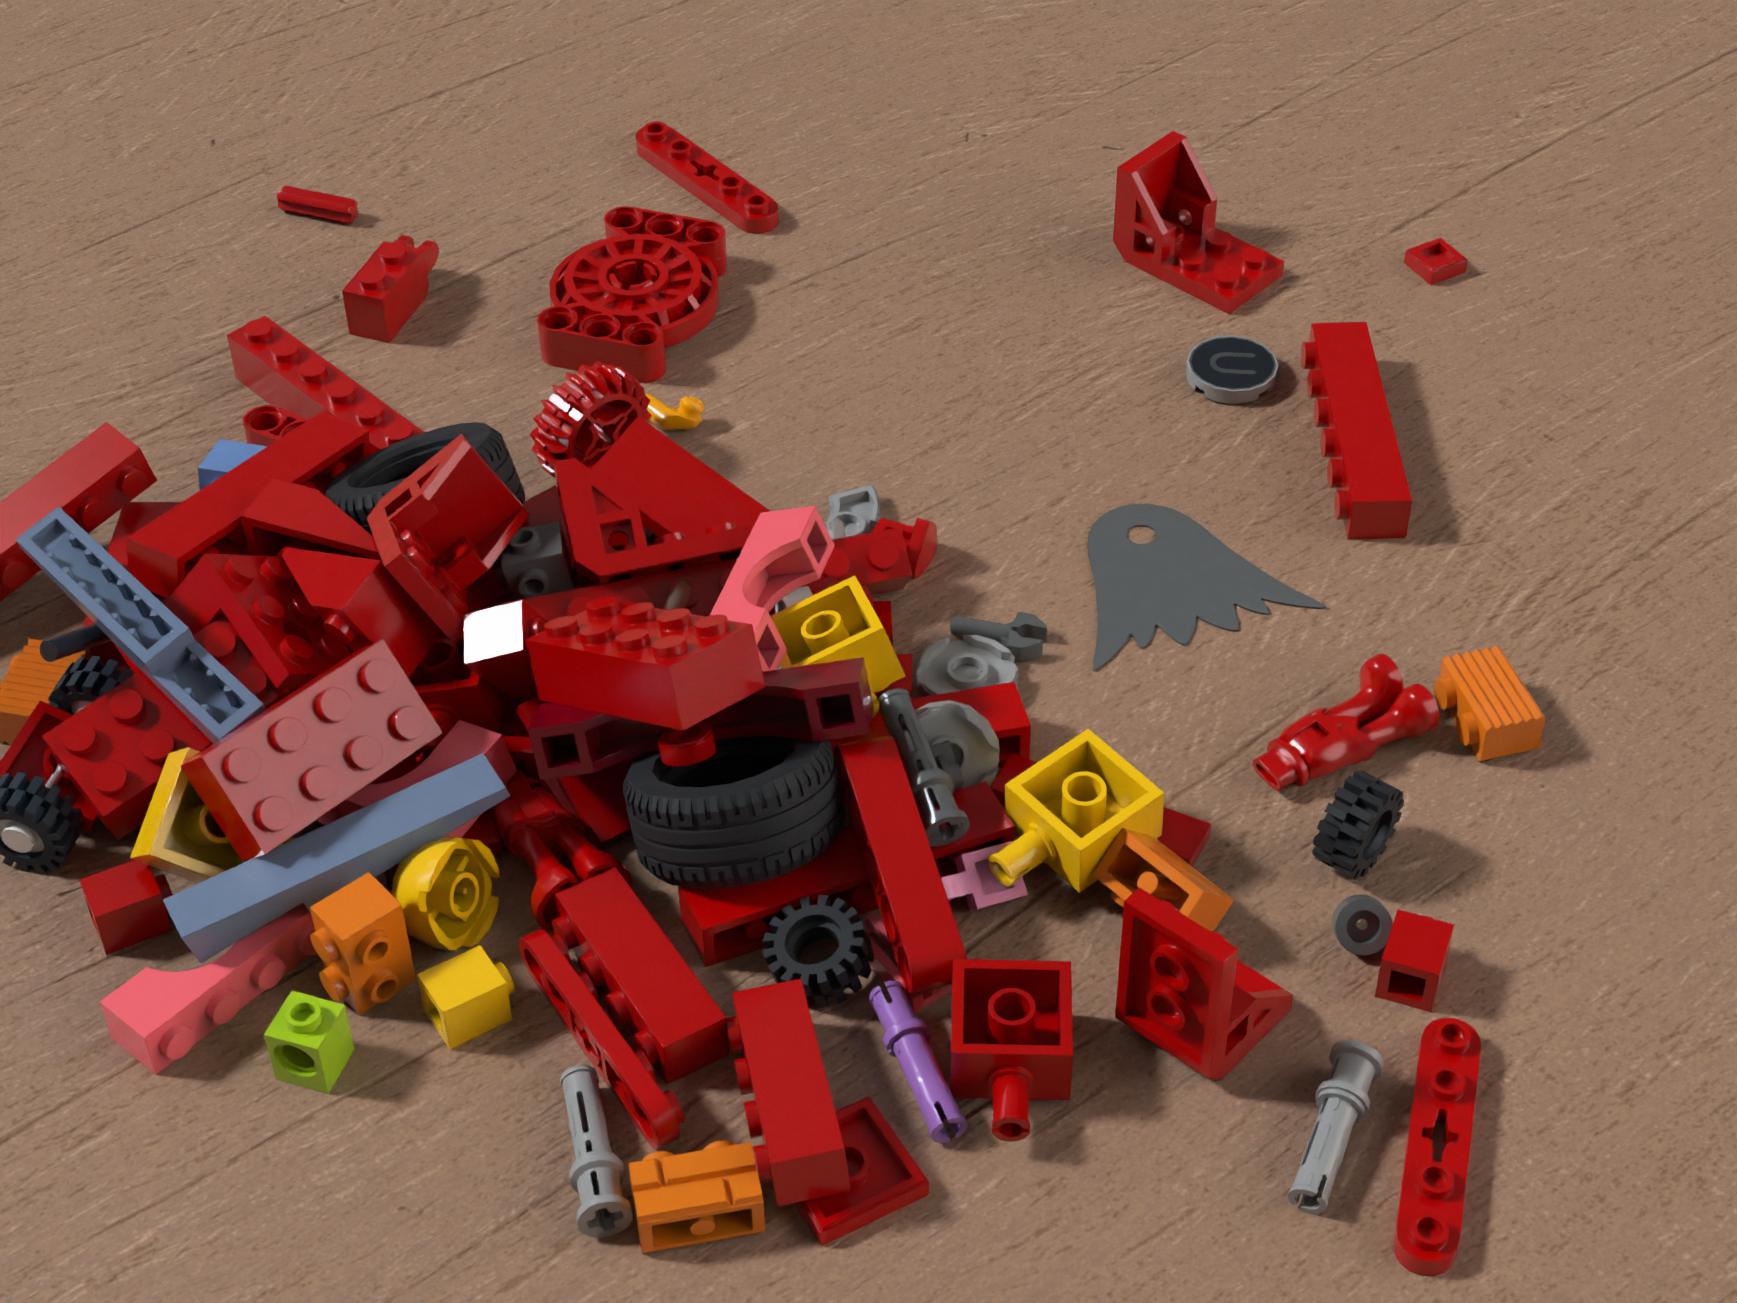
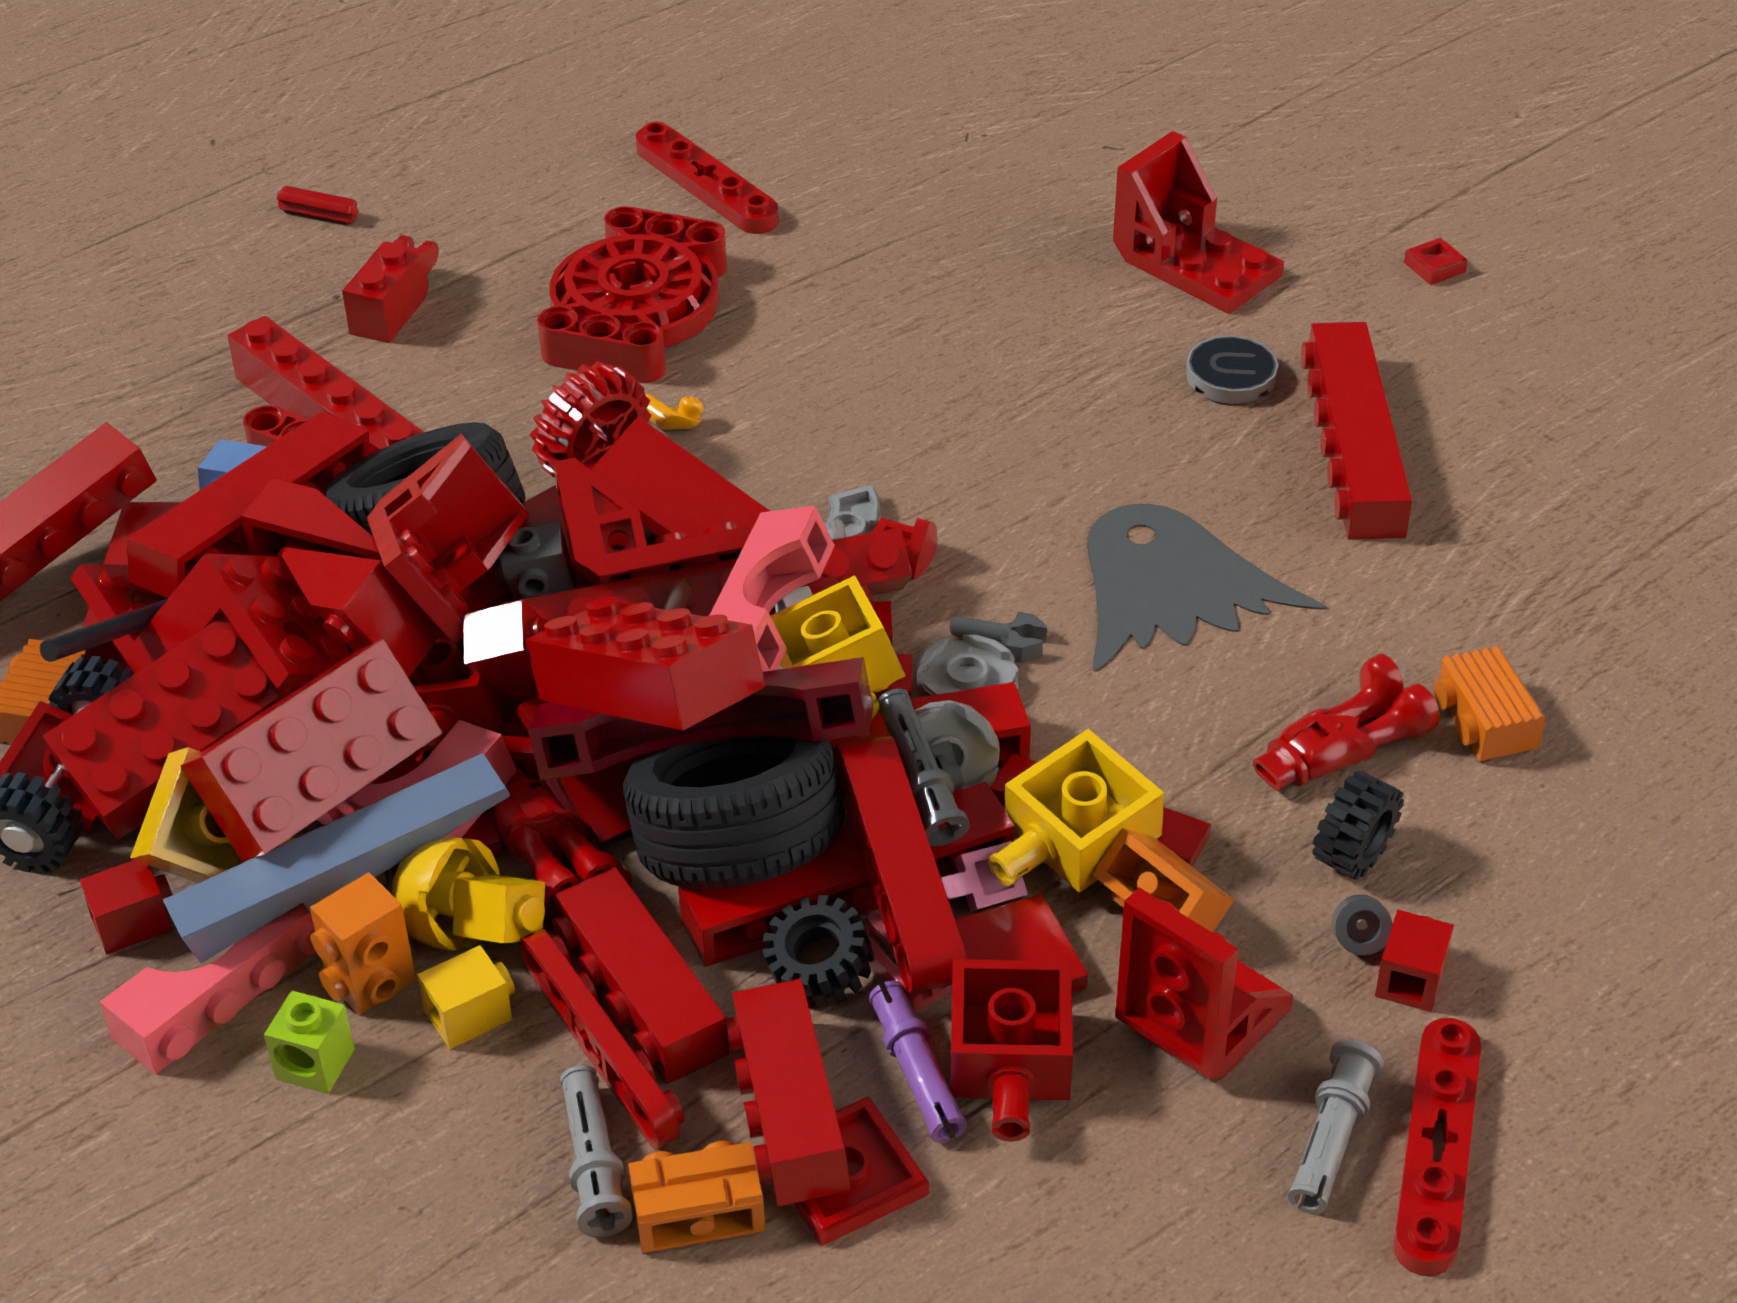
(140, 626): sand blue slope -> none
(498, 908): none -> yellow brick
(687, 746): red tile -> none
(1020, 932): none -> red tile

